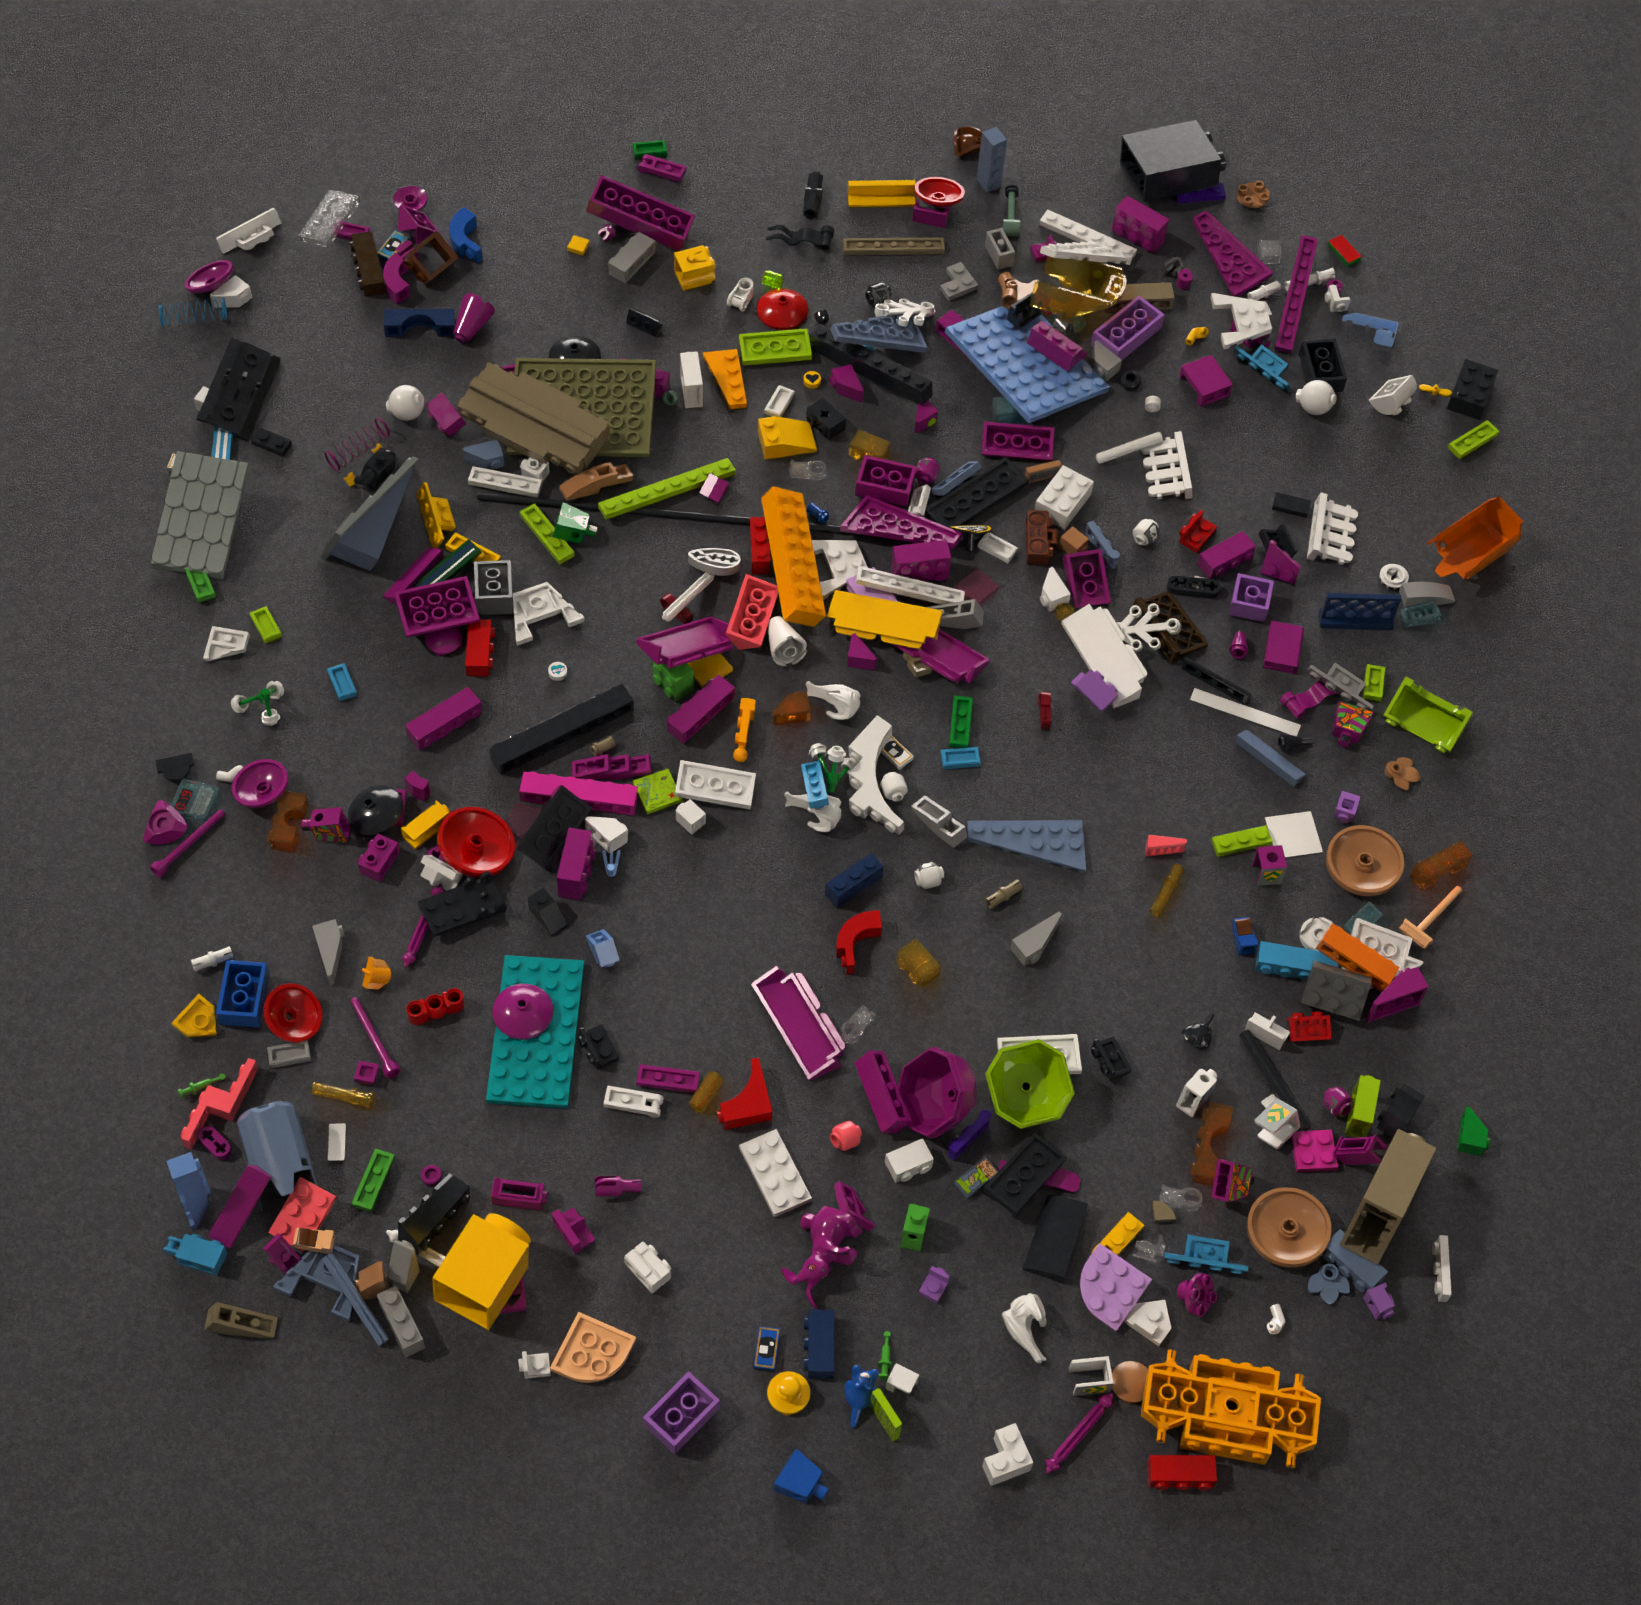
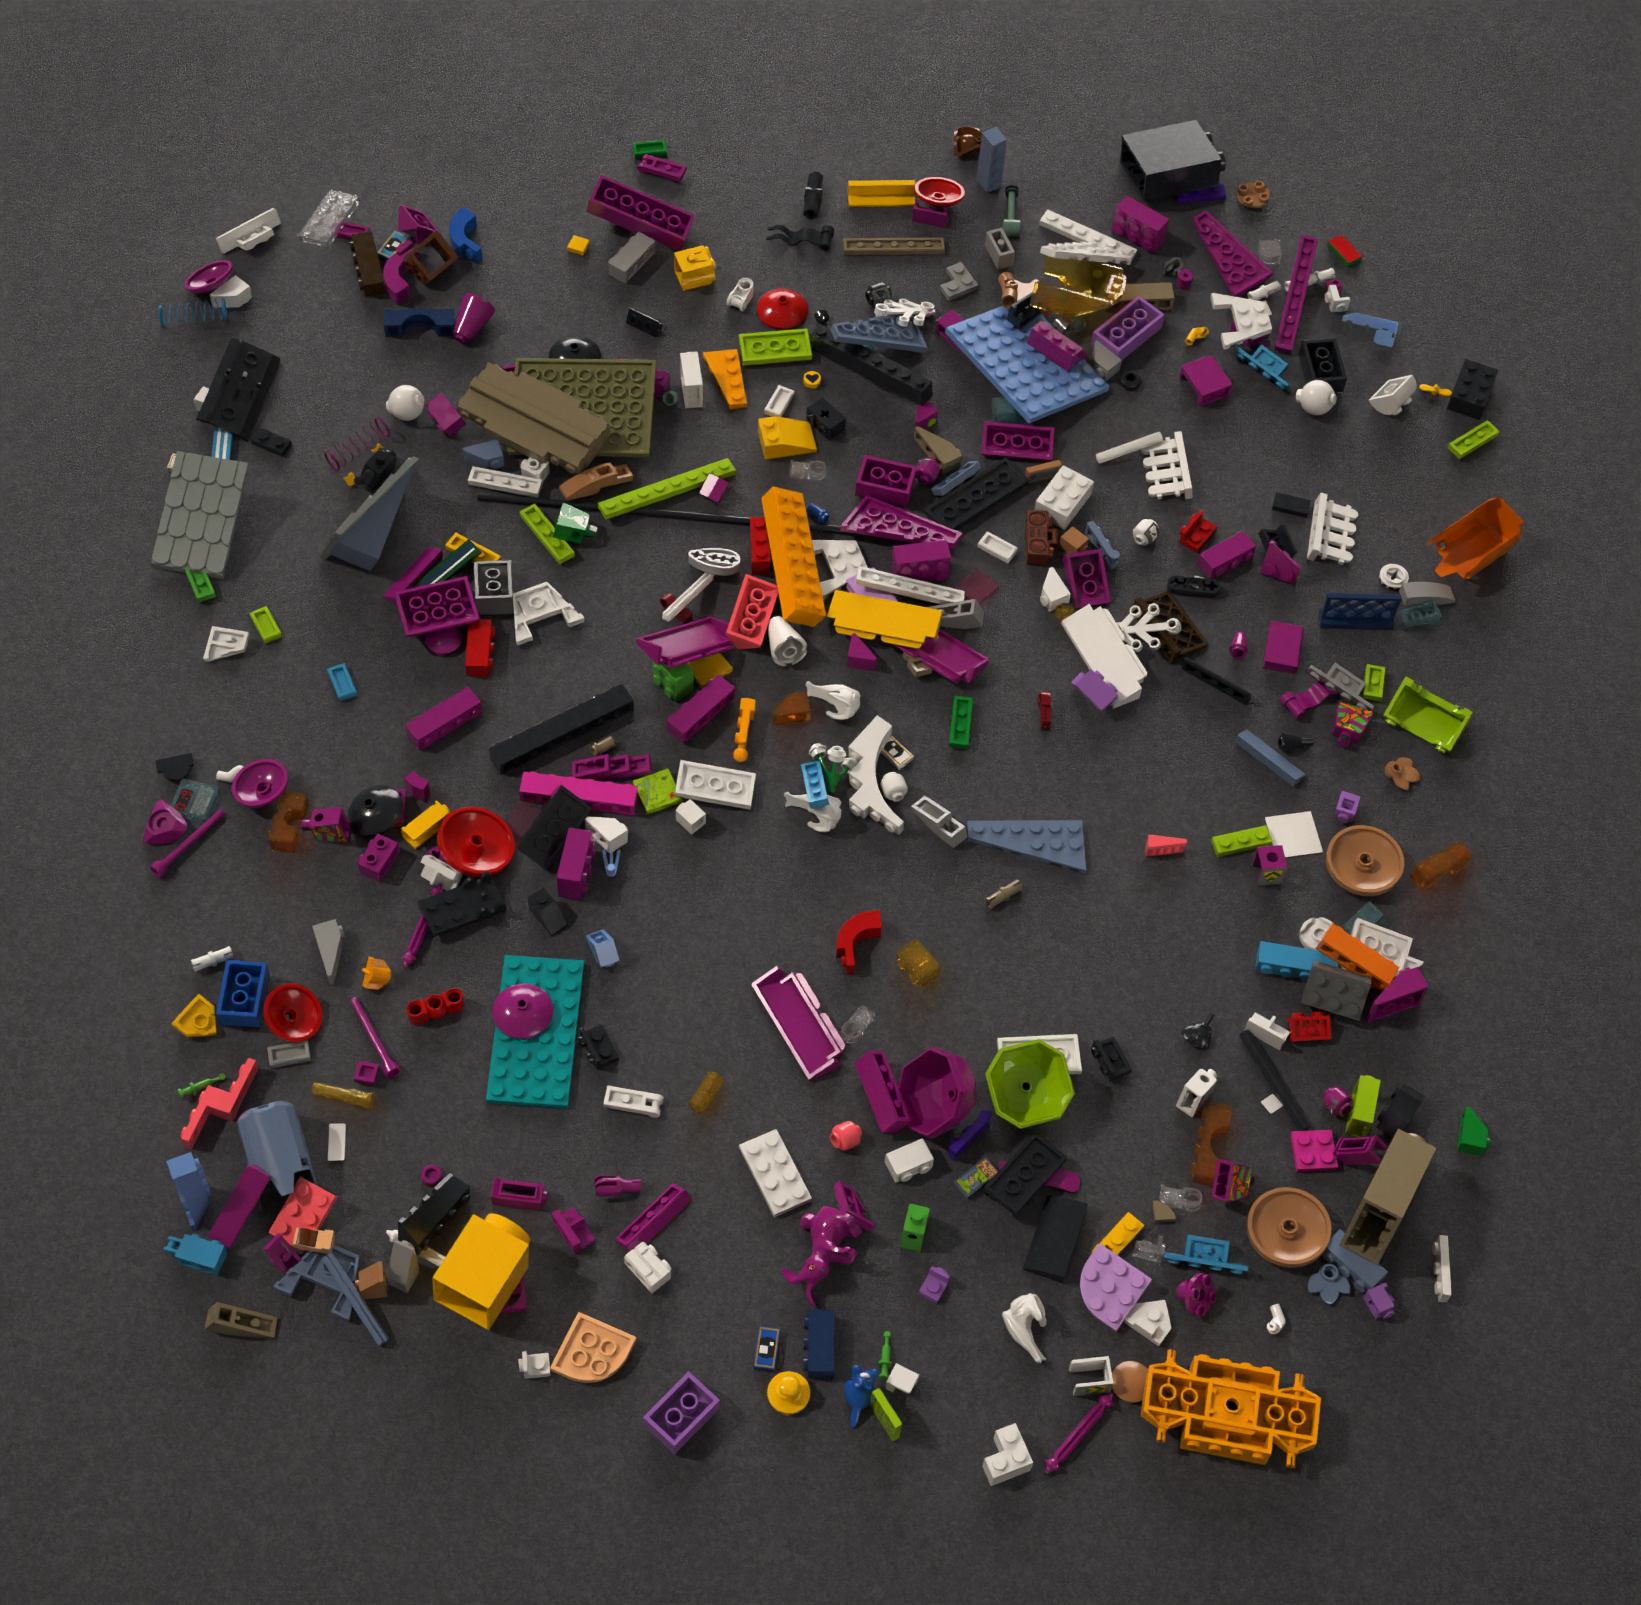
(218, 1139): magenta beam -> none
(269, 716): white plant -> none
(373, 1180): bright green plate -> none
(400, 1321): light grey brick -> none
(410, 196): magenta dish -> none
(435, 514): yellow bracket -> none
(557, 671): white tile -> none
(609, 230): magenta plate -> none
(654, 1217): none -> magenta slope
(667, 1078): magenta plate -> none
(750, 1105): red arch -> none
(772, 279): clear neon green piece -> none
(800, 1479): blue torso -> none
(846, 383): magenta slope -> none
(854, 880): dark blue brick -> none
(869, 445): clear yellow brick -> none
(919, 500): white tile -> none
(929, 875): white head -> none
(939, 449): none -> dark tan slope
(960, 758): dark azure tile -> none
(975, 532): shield -> none
(1032, 943): light grey slope -> none
(1035, 250): magenta bracket -> none
(1152, 403): white bush -> none
(1170, 883): clear yellow pin -> none
(1182, 1471): red brick -> none
(1244, 936): blue leg -> none
(1245, 712): white sticker -> none
(1251, 597): medium lavender brick -> none
(1279, 1123): piece -> none
(1417, 933): light nougat piece -> none

